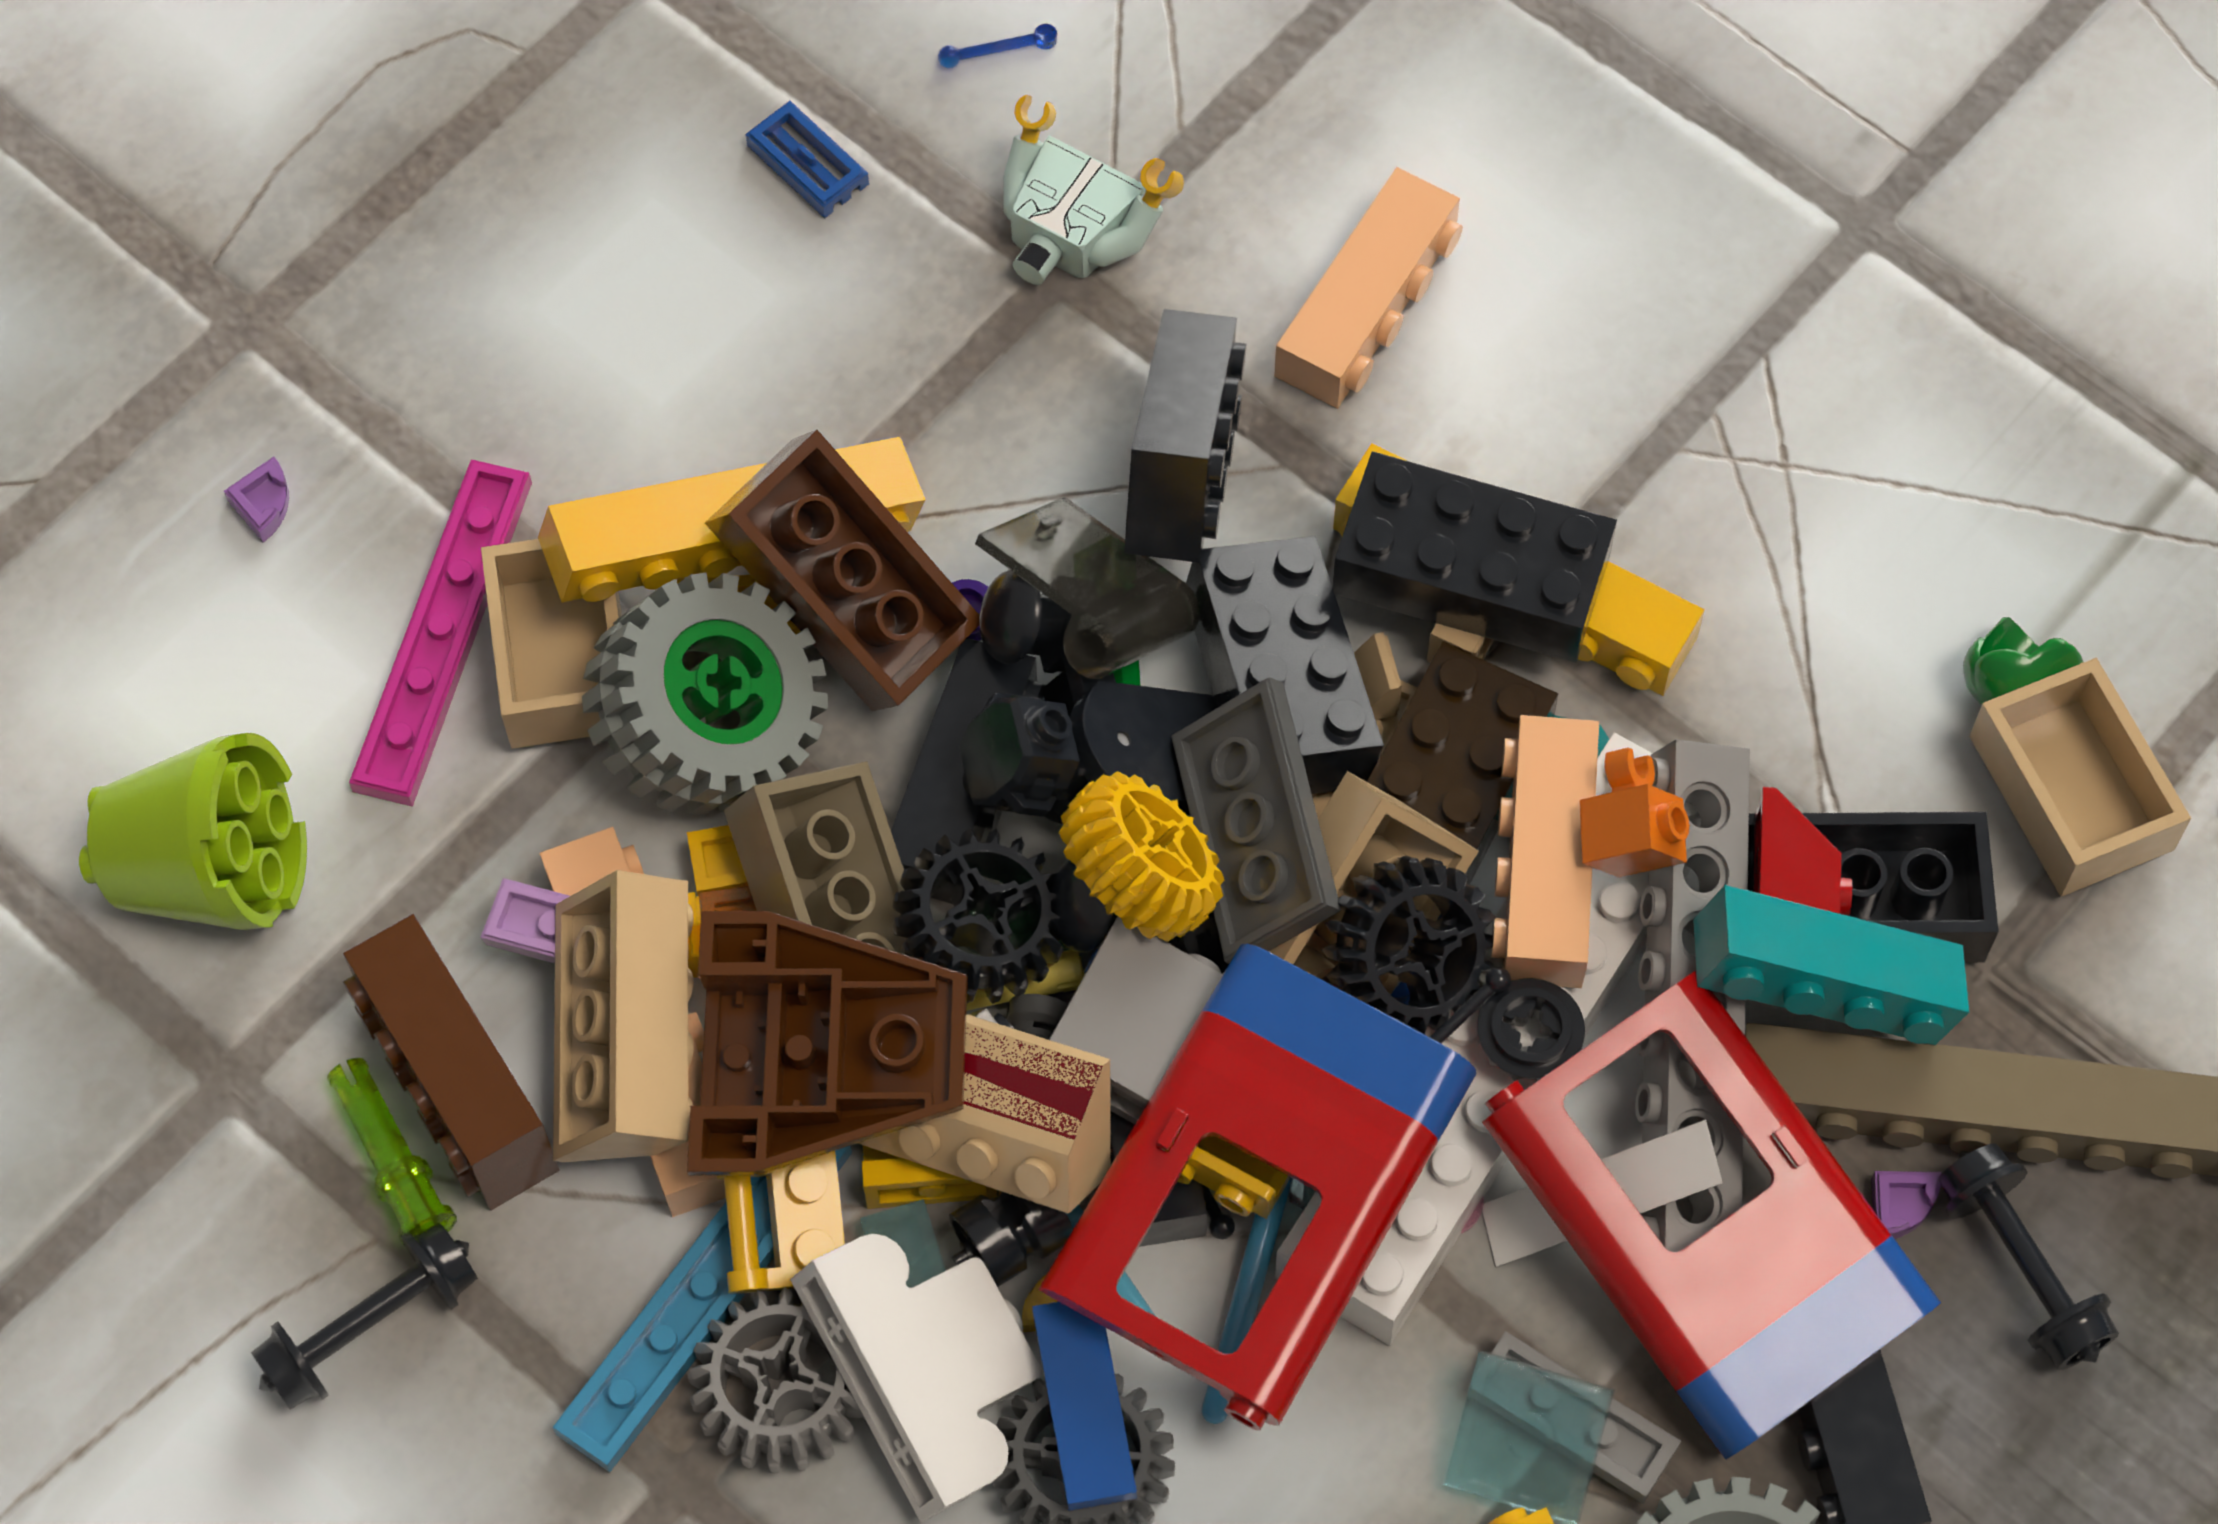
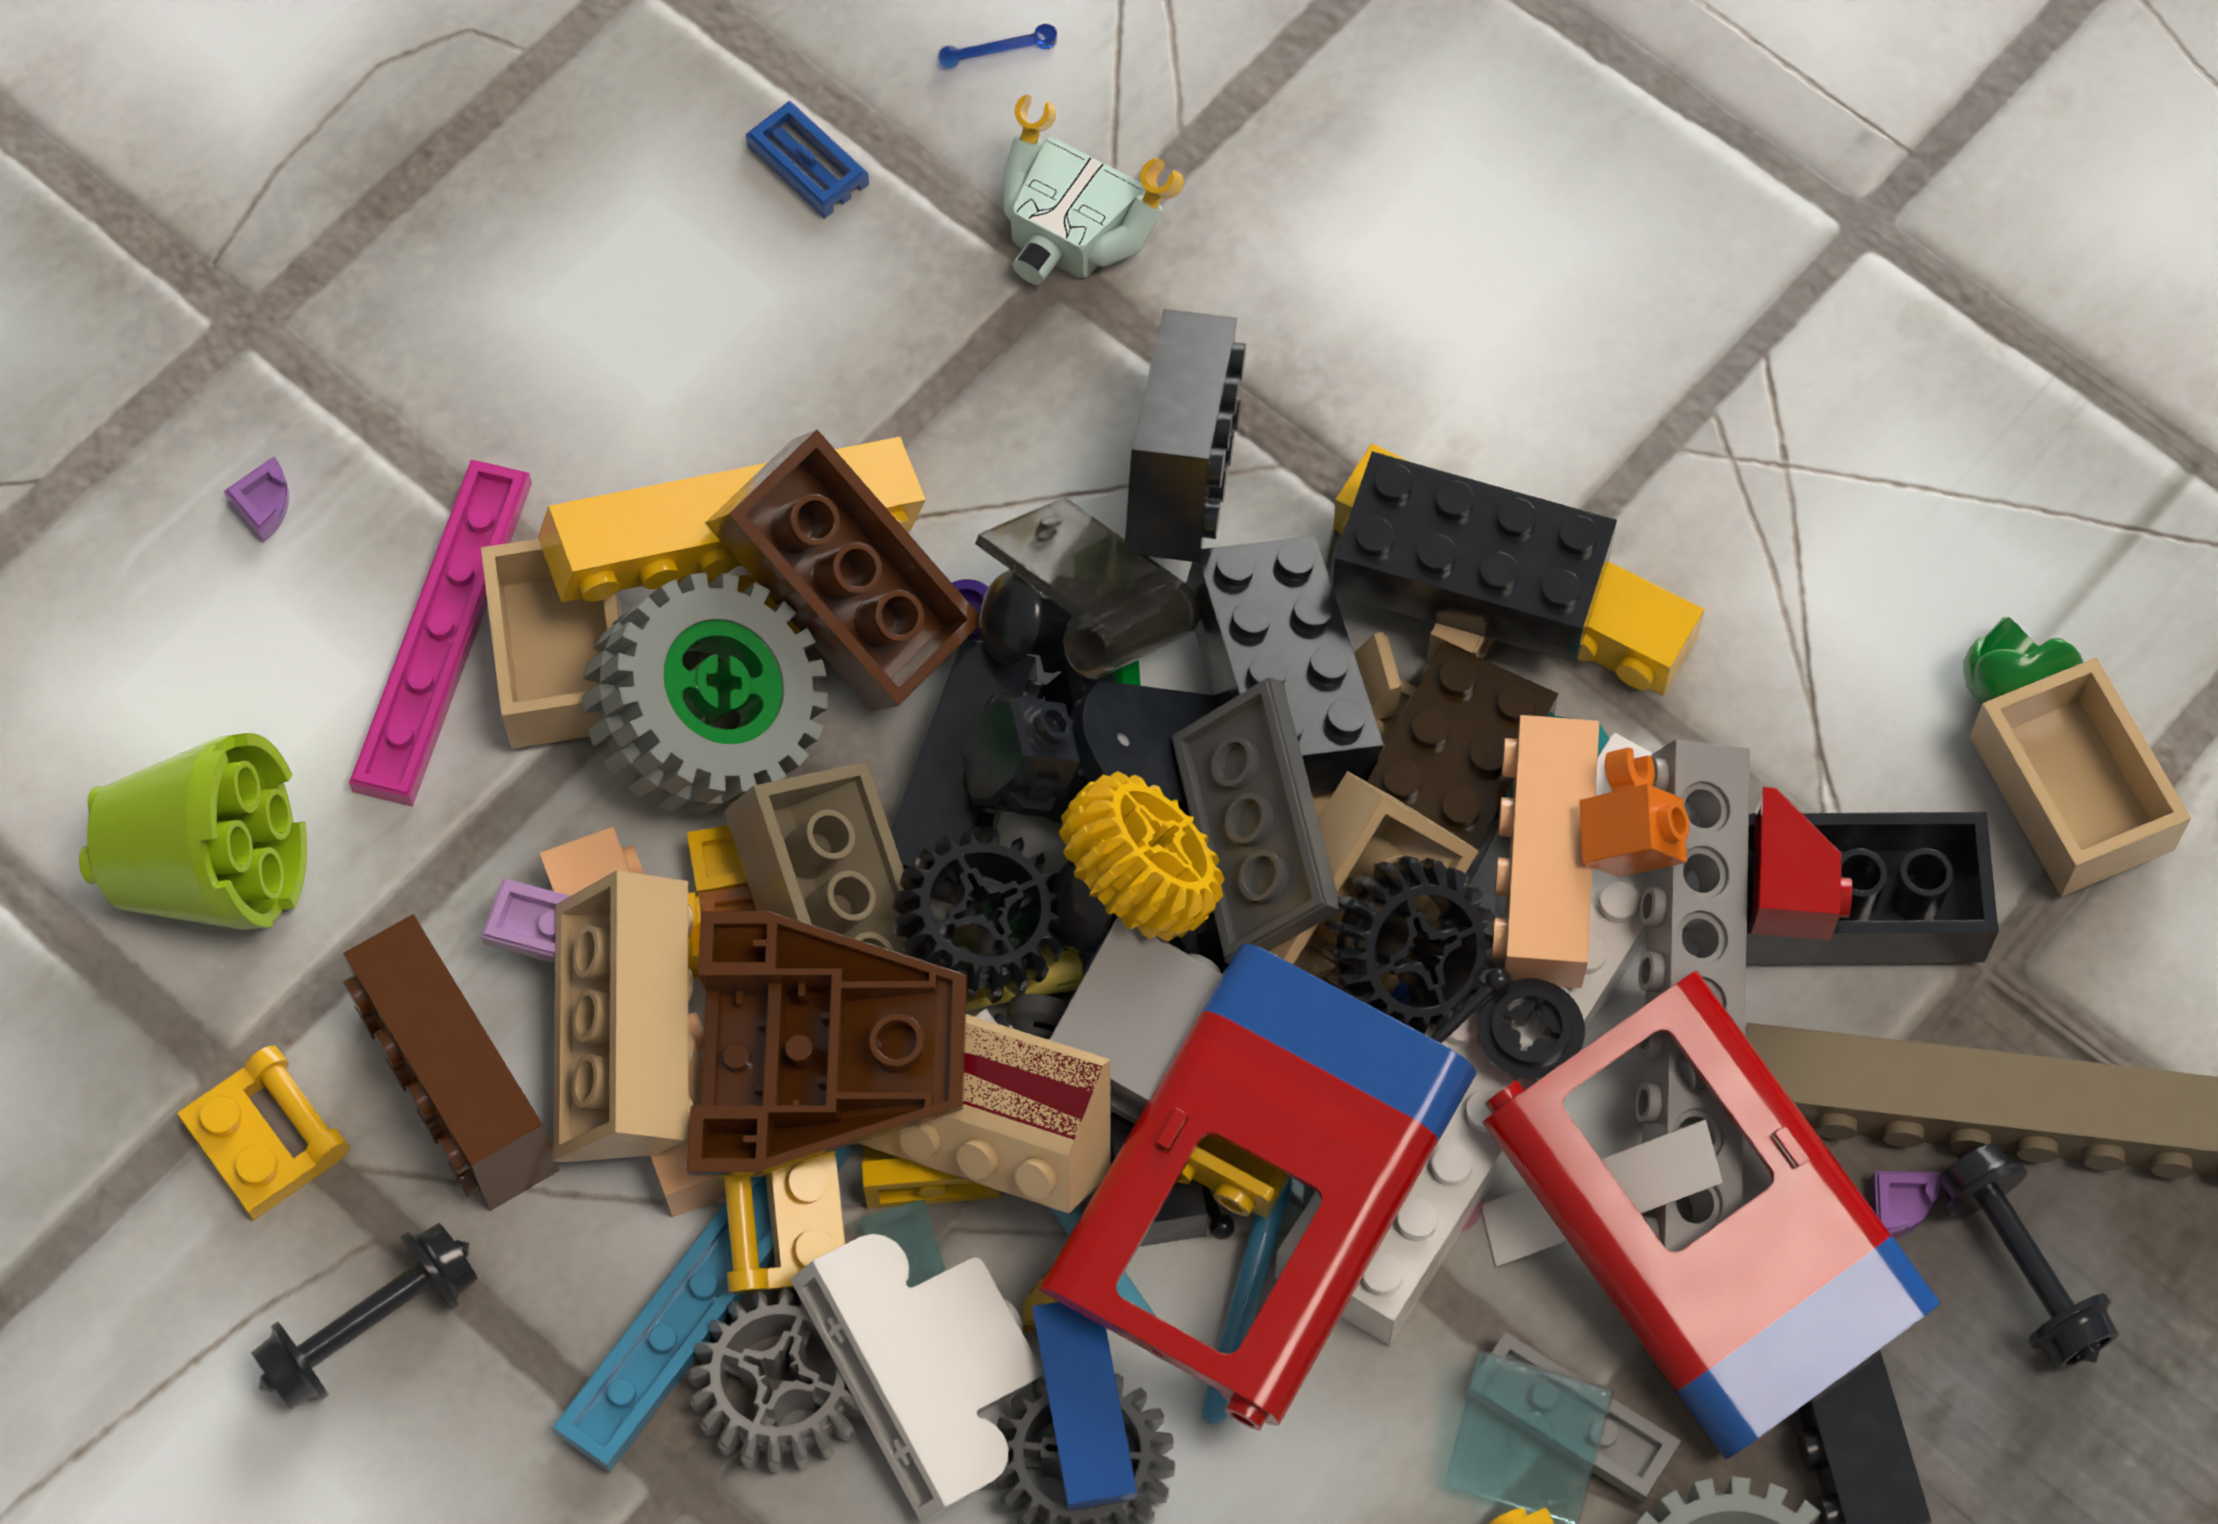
(245, 1145): none -> yellow plate
(401, 1176): clear neon green pin -> none
(1007, 1232): black wheel -> none
(1368, 288): light nougat brick -> none
(1830, 965): teal brick -> none

